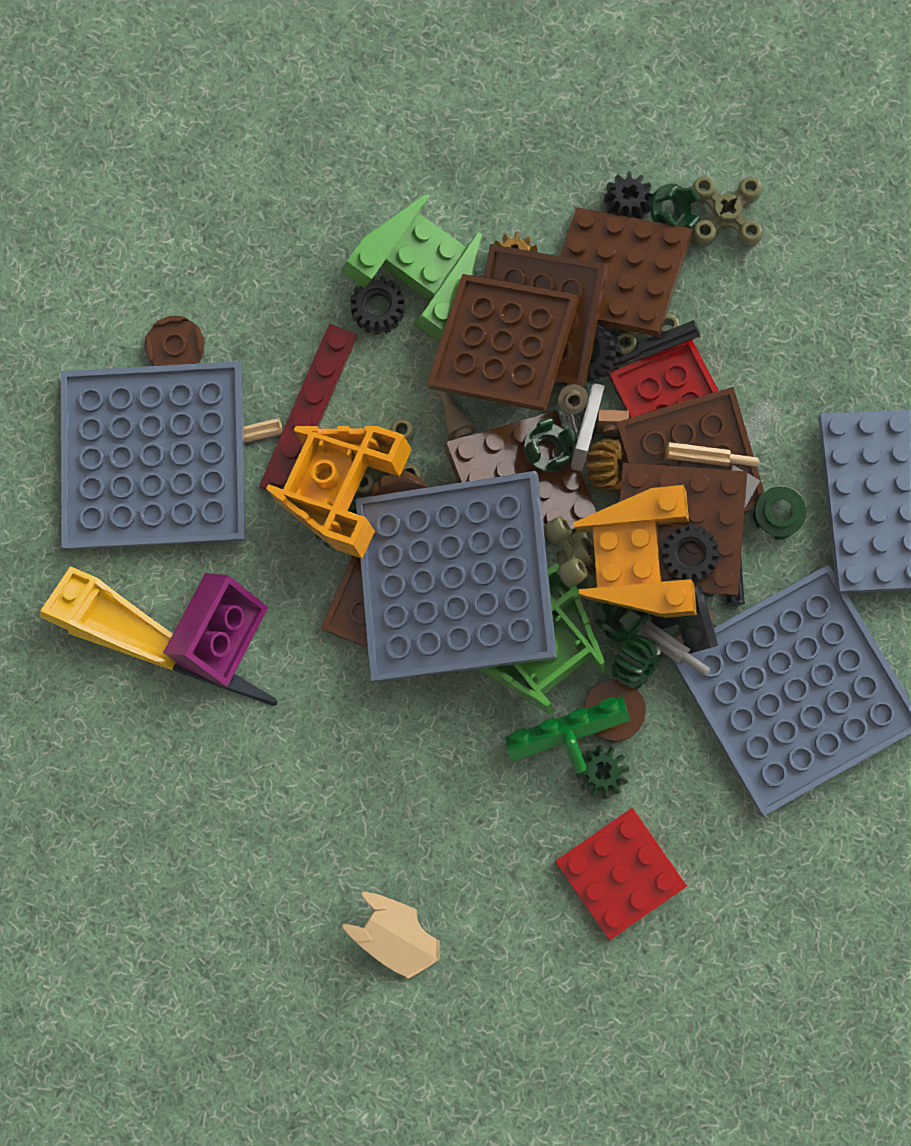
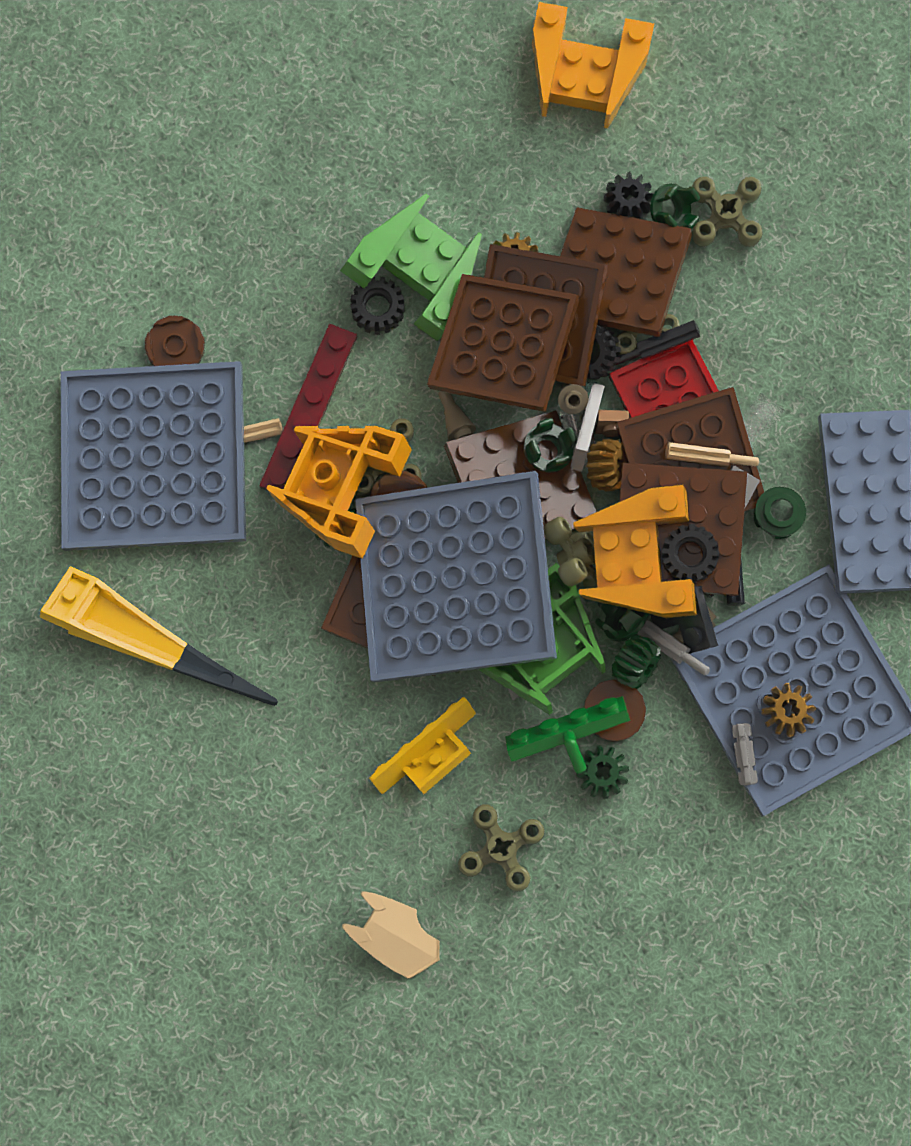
(216, 629): magenta slope -> none
(429, 754): none -> yellow bracket
(494, 833): none -> olive gear
(586, 73): none -> light orange wedge
(620, 874): red plate -> none
(744, 754): none -> light grey axle
(777, 712): none -> pearl gold gear

